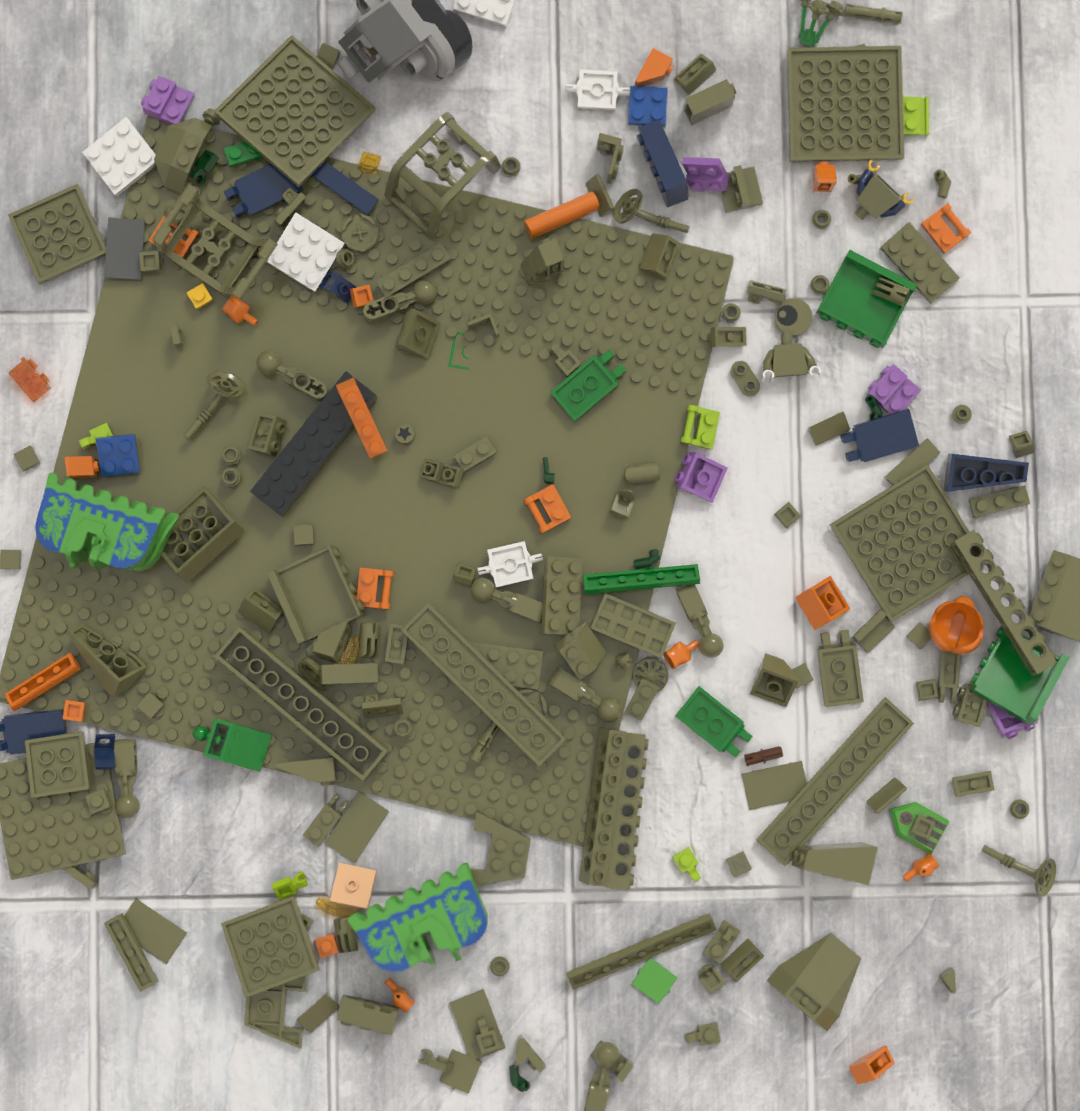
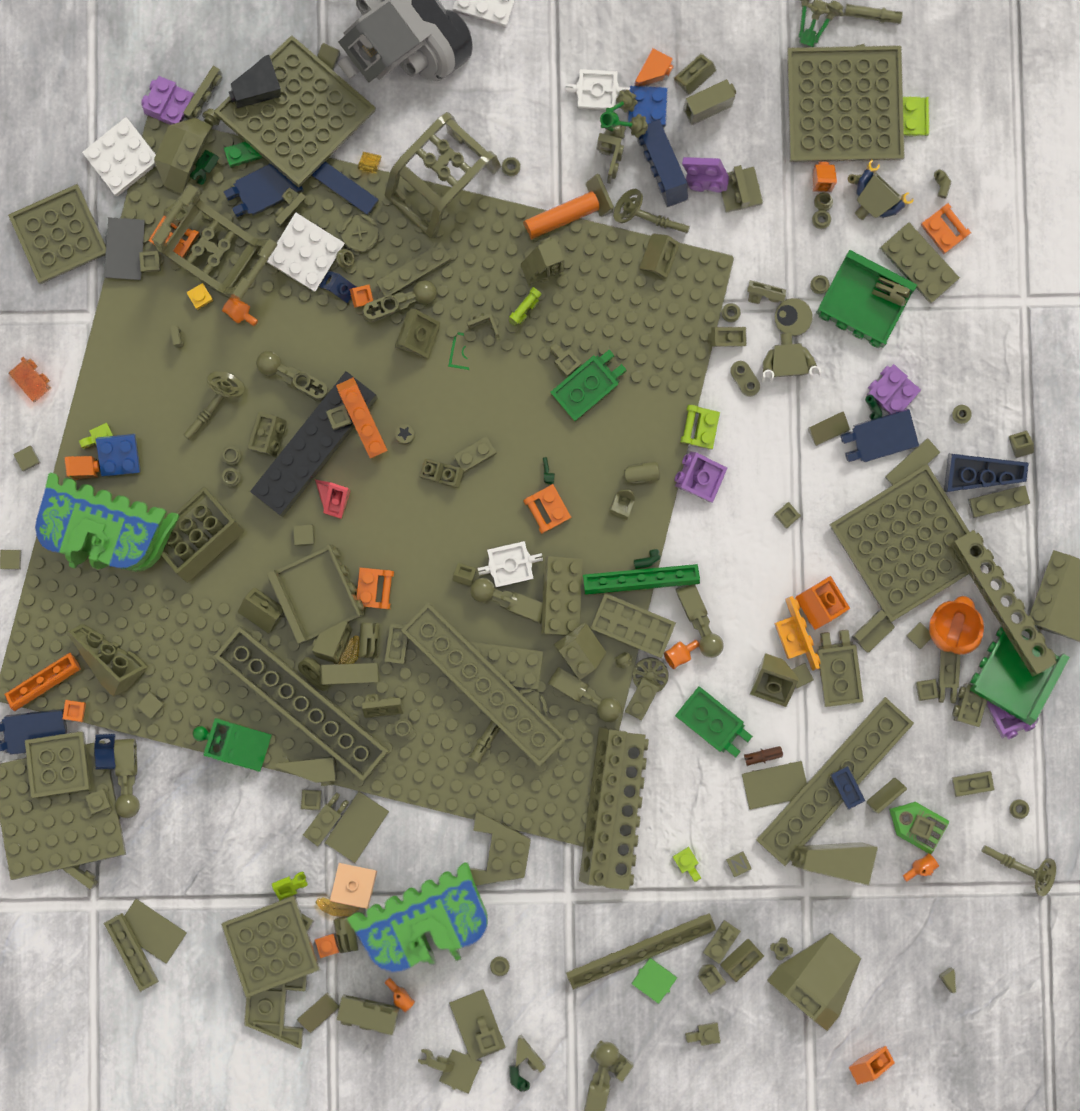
(203, 93): none -> olive plate
(255, 84): none -> black slope
(311, 799): none -> olive tile
(333, 497): none -> coral slope
(338, 417): none -> olive plate
(529, 302): none -> lime plate
(616, 128): none -> olive plant
(786, 949): none -> olive plate
(794, 635): none -> light orange bracket
(823, 197): none -> olive plate
(847, 787): none -> dark blue plate

